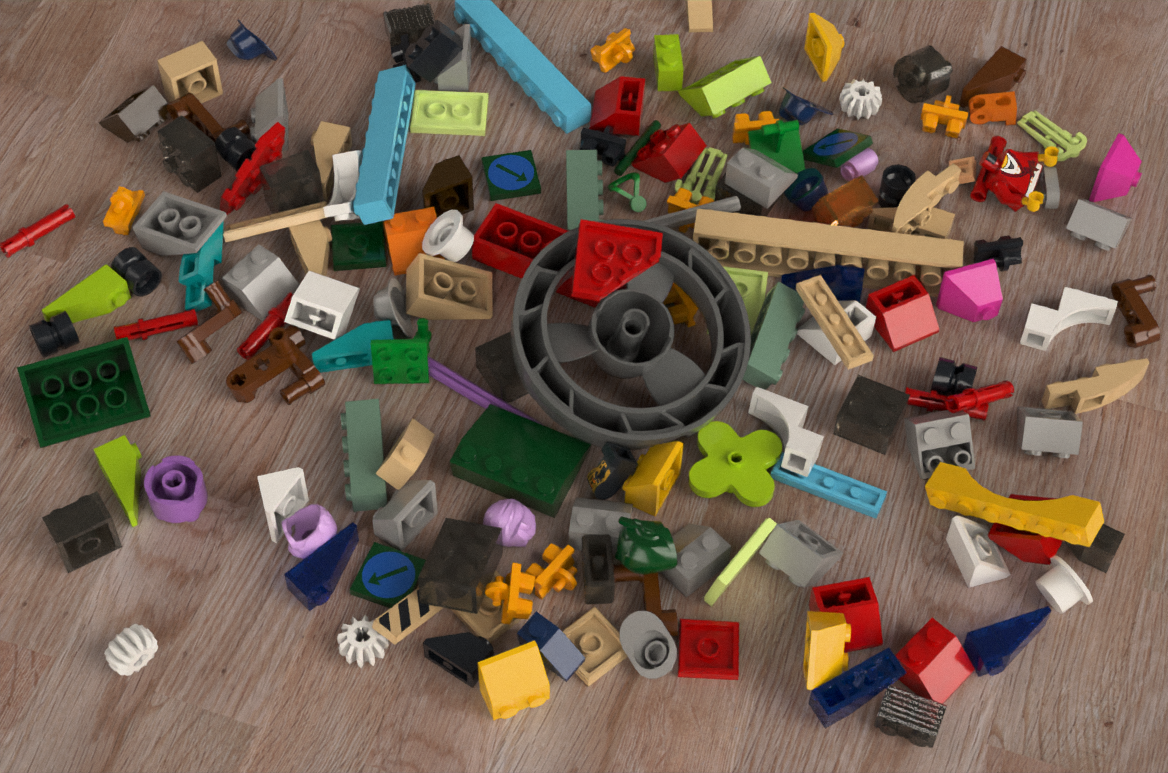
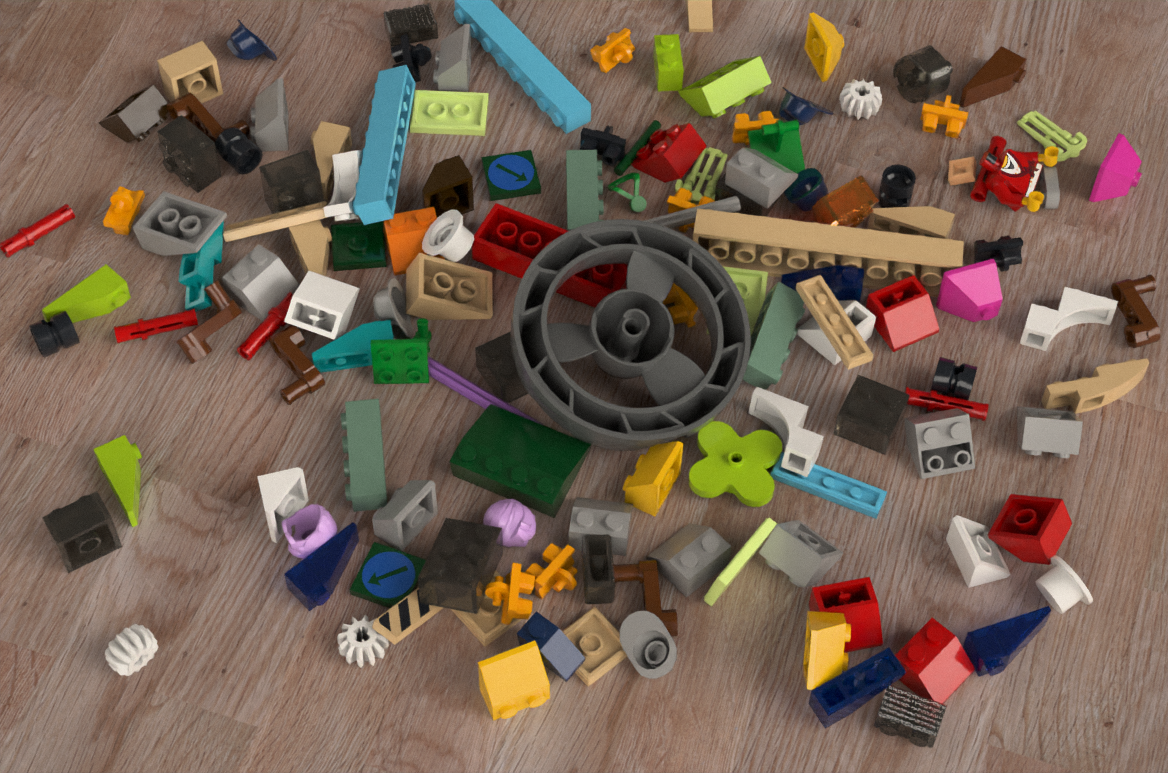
(83, 392): dark green slope -> none
(137, 271): black wheel -> none
(176, 489): medium lavender brick -> none
(248, 176): red plate -> none
(277, 357): reddish brown beam -> none
(406, 454): tan slope -> none
(433, 50): black brick -> none
(459, 654): black slope -> none
(611, 257): red plate -> none
(611, 471): black leg -> none
(619, 106): red slope -> none
(645, 546): dark green helmet -> none
(708, 649): red tile -> none
(837, 147): dark green tile -> none
(859, 165): lavender brick -> none
(922, 196): tan slope -> none
(973, 398): red pin -> none
(993, 108): orange leg -> none
(1065, 518): yellow arch -> none
(1098, 223): light grey slope -> none
(1102, 549): clear smoke slope -> none

